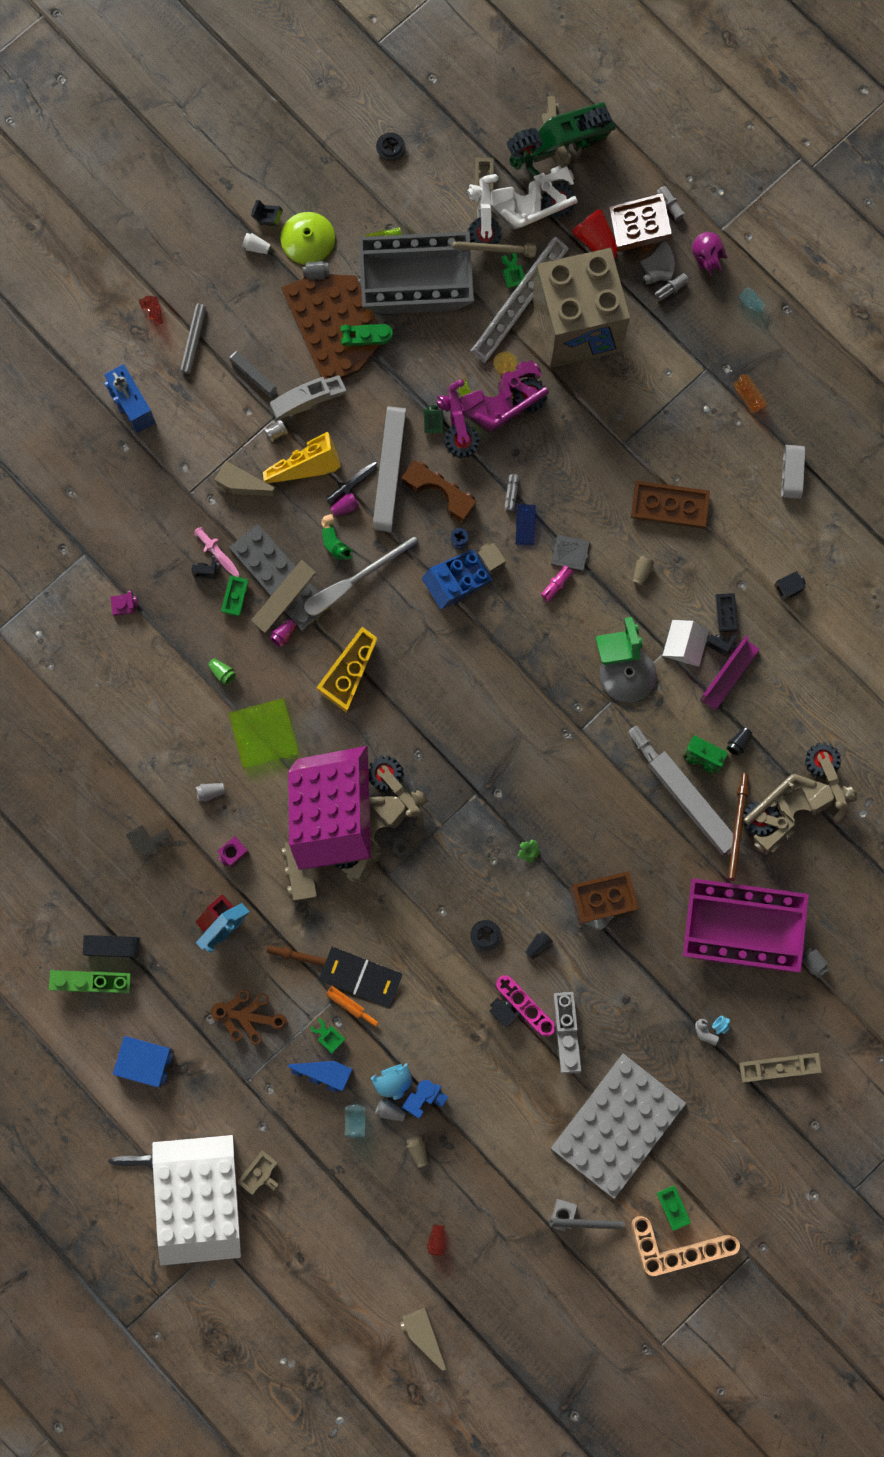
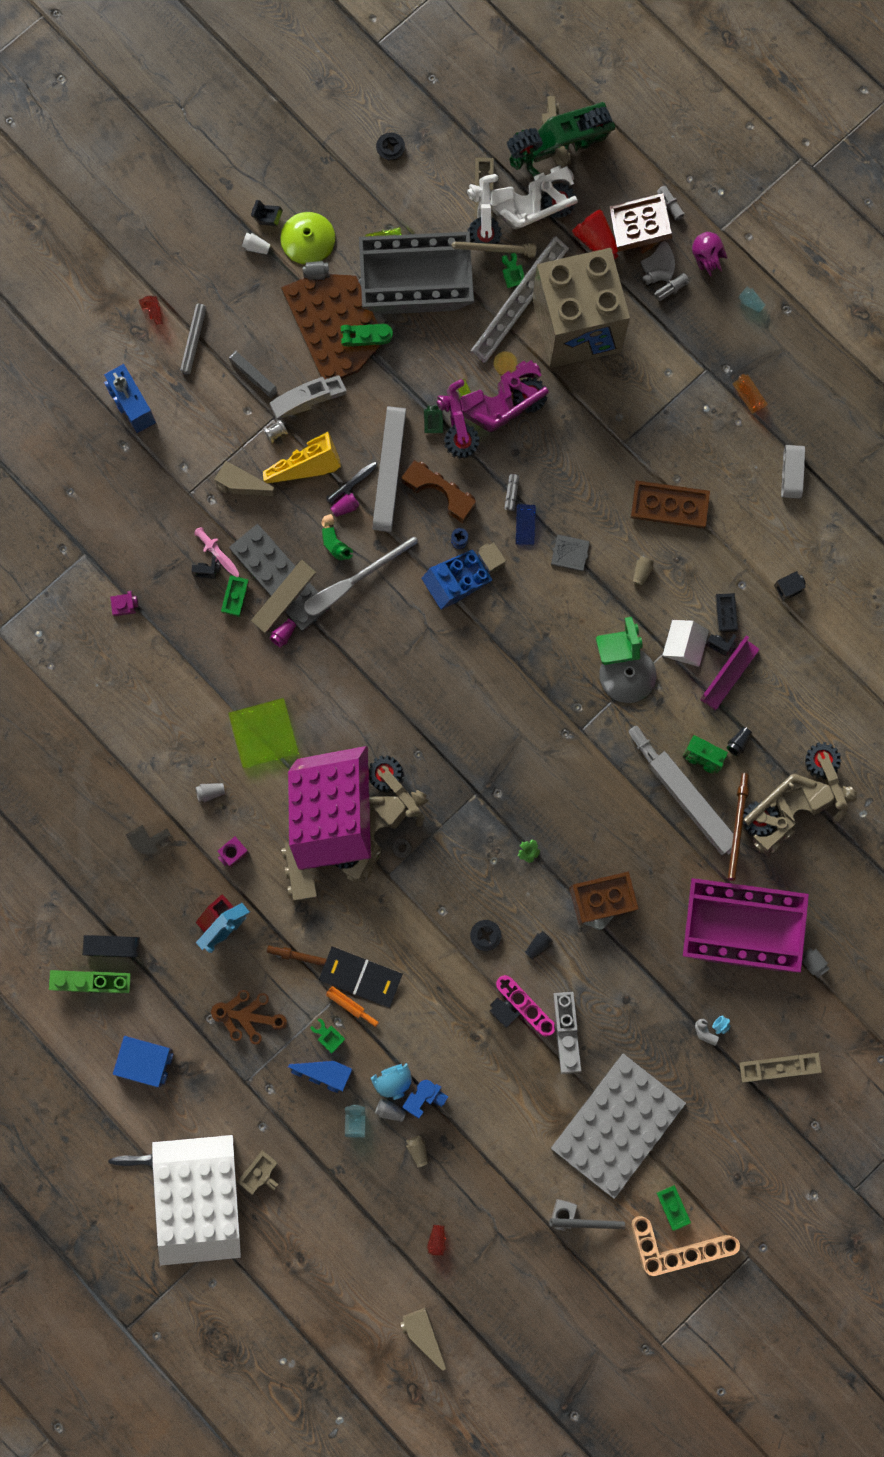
(222, 672): bright green cone -> none
(344, 676): yellow wedge -> none
(557, 583): dark pink pin -> none

